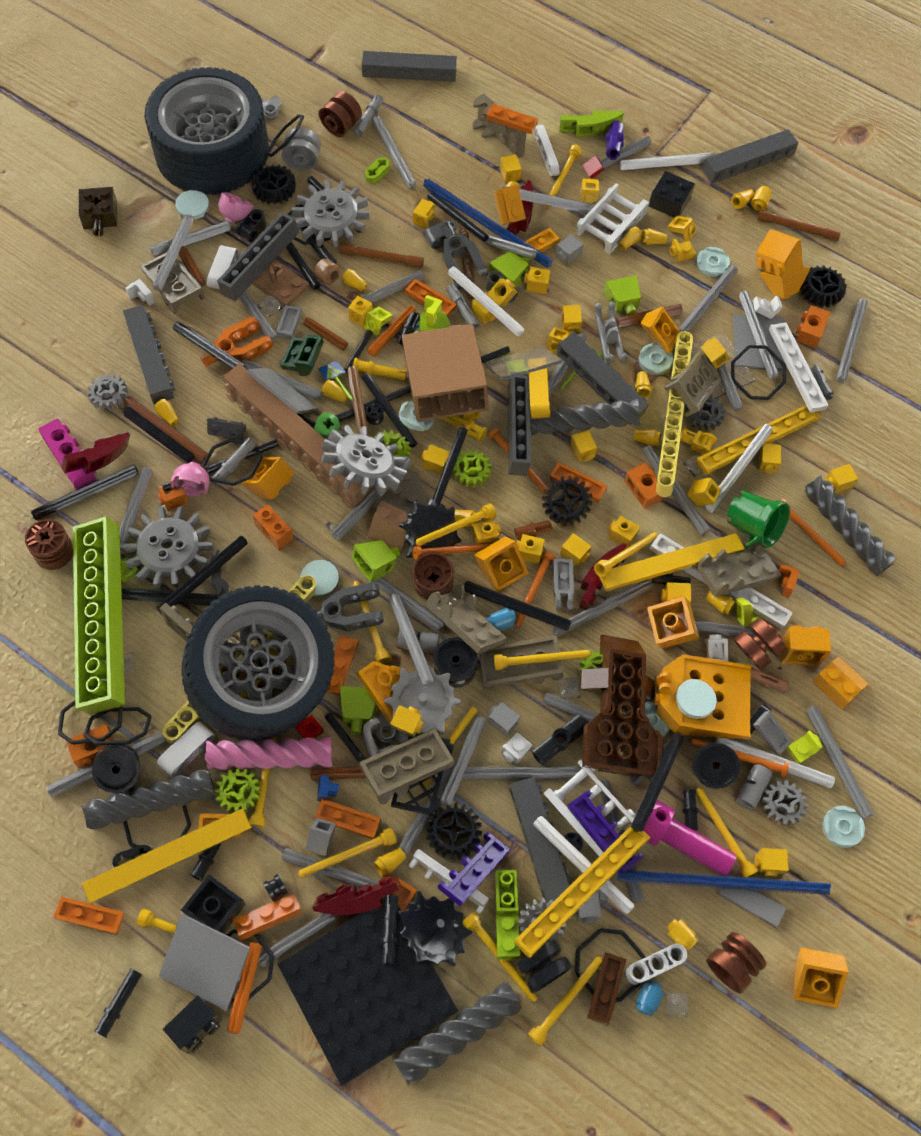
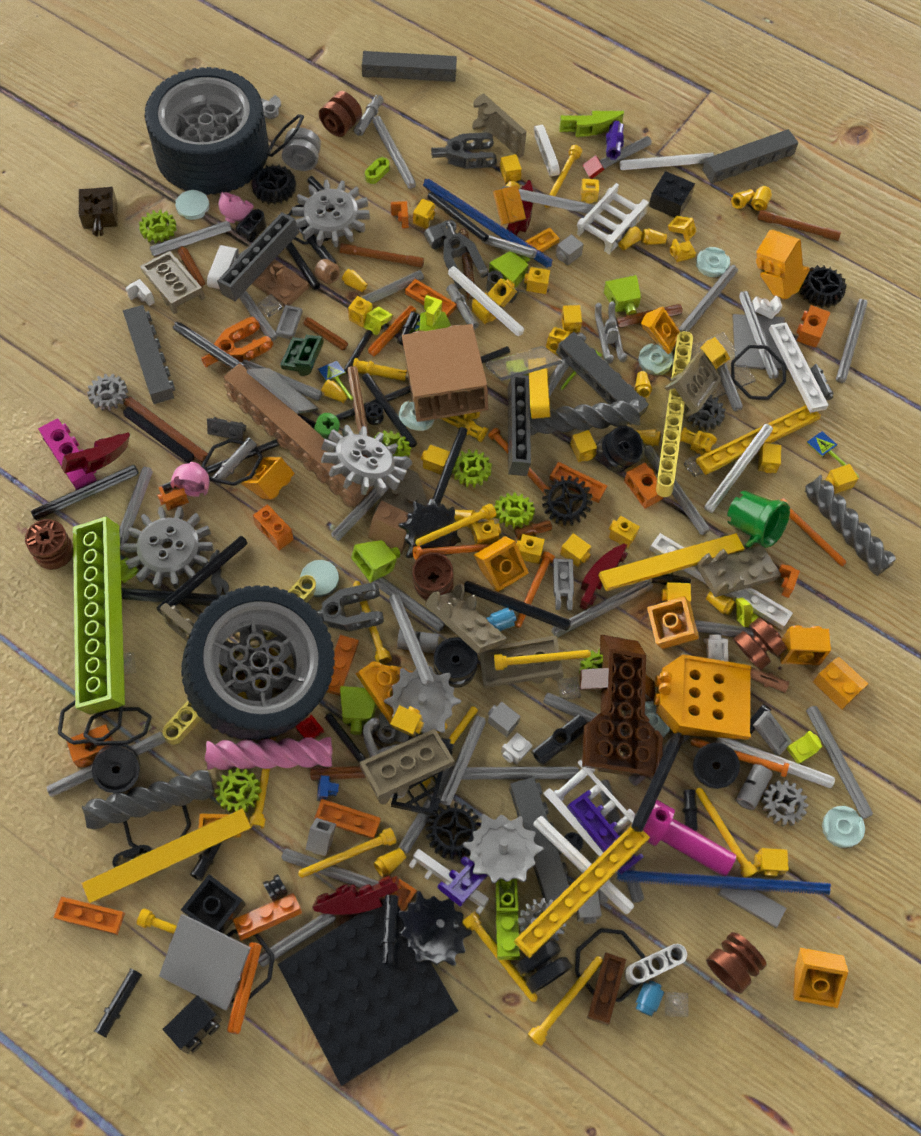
(157, 226): none -> lime gear
(166, 411): yellow cone -> none
(172, 252): light grey axle -> none
(185, 749): white beam -> none
(401, 210): none -> orange bracket
(454, 1034): dark grey piece -> none
(456, 156): none -> dark grey piece
(503, 849): none -> light grey piece
(511, 118): orange plate -> none
(514, 510): none -> lime gear
(604, 567): yellow piece -> none
(620, 448): none -> black wheel
(682, 933): yellow brick -> none
(695, 699): light aqua tile -> none
(704, 492): yellow brick -> none
(824, 444): none -> piece

